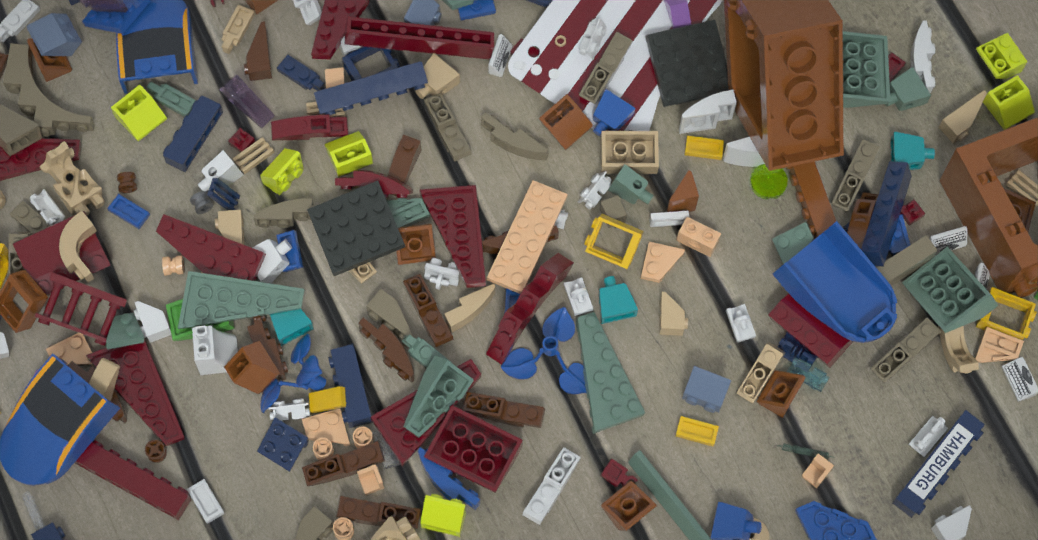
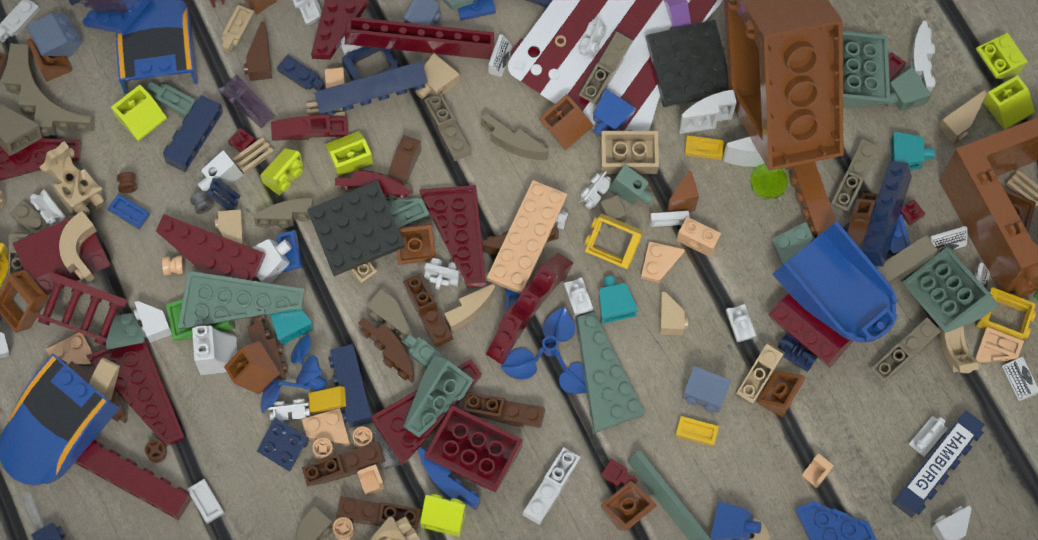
(806, 449): sand green piece -> none
(816, 379): clear light blue hinge -> none

